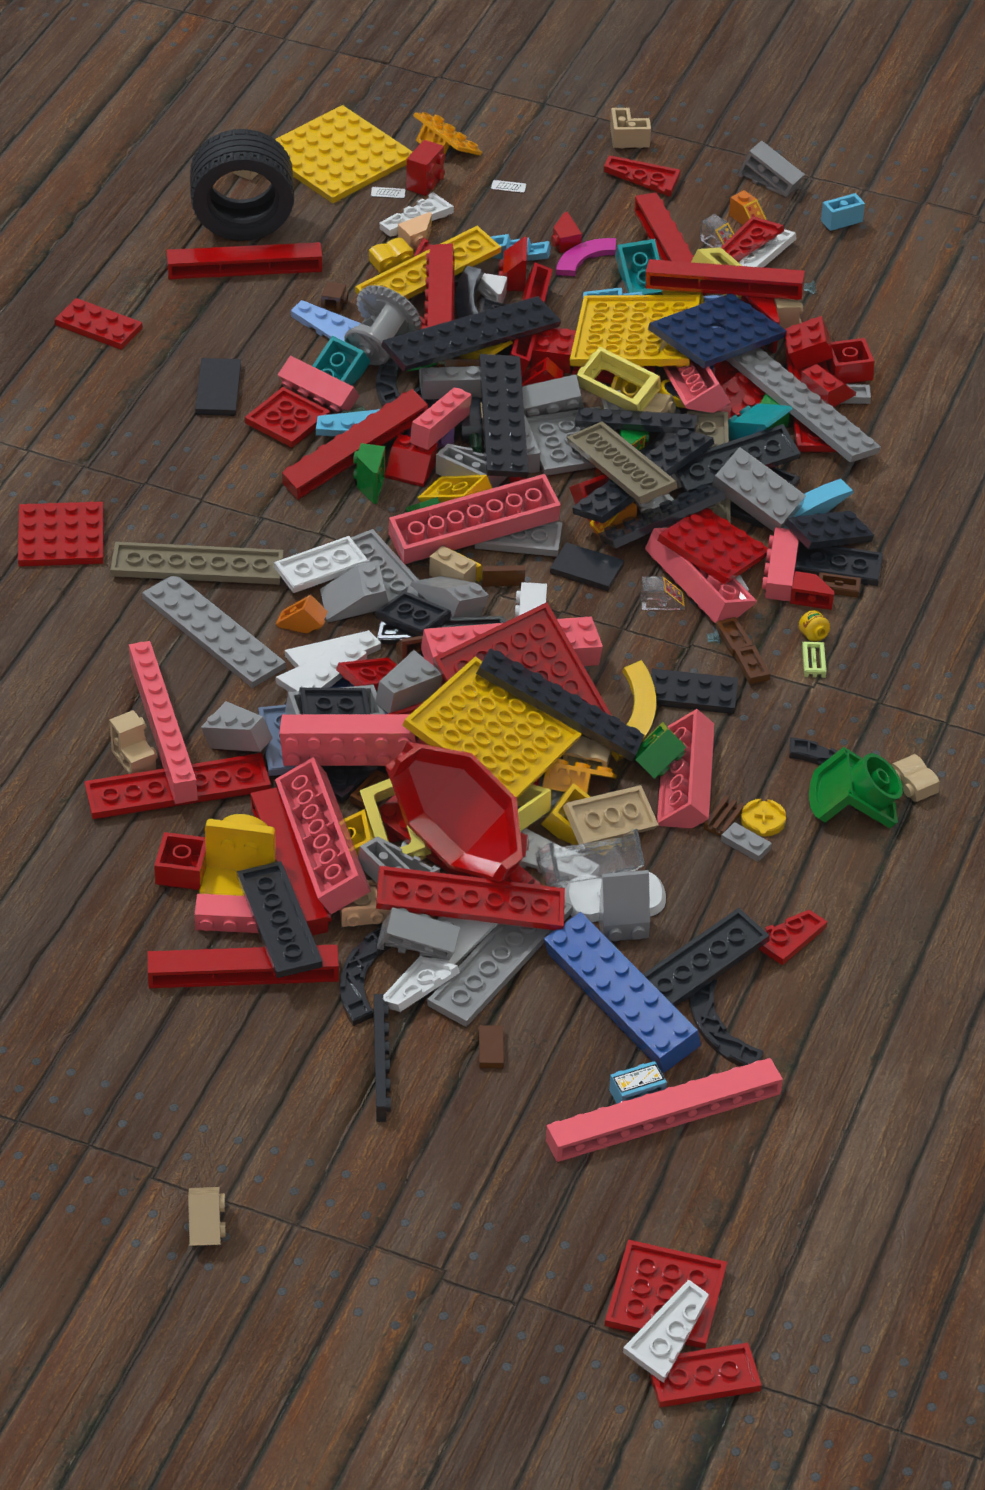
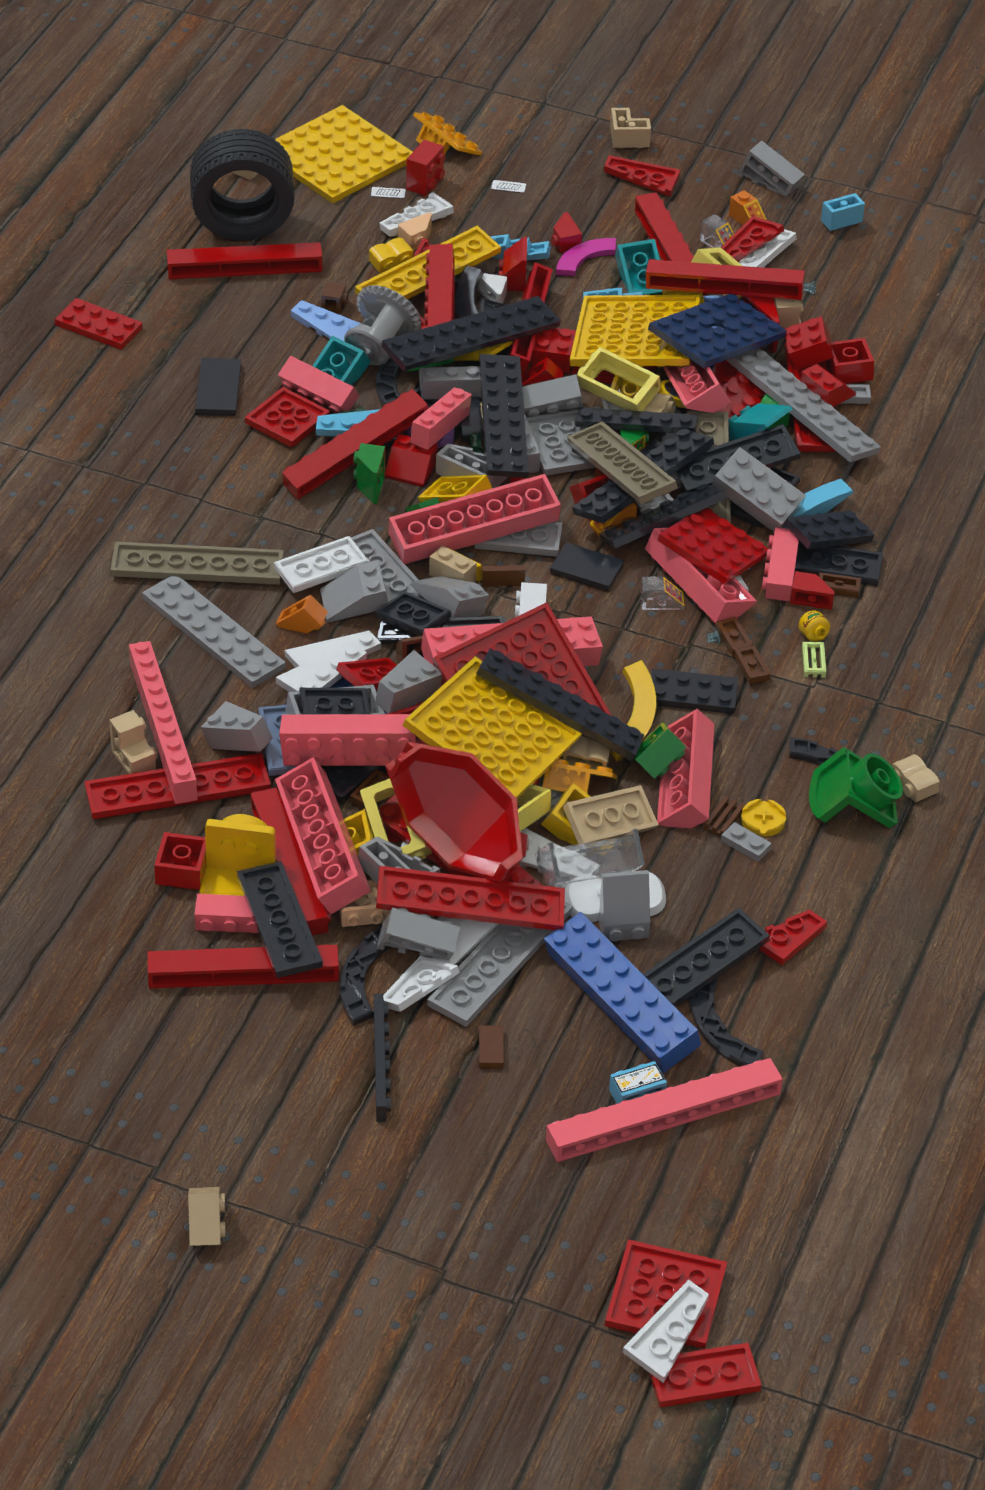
(60, 534): red plate -> none
(458, 363): reddish brown tile -> none

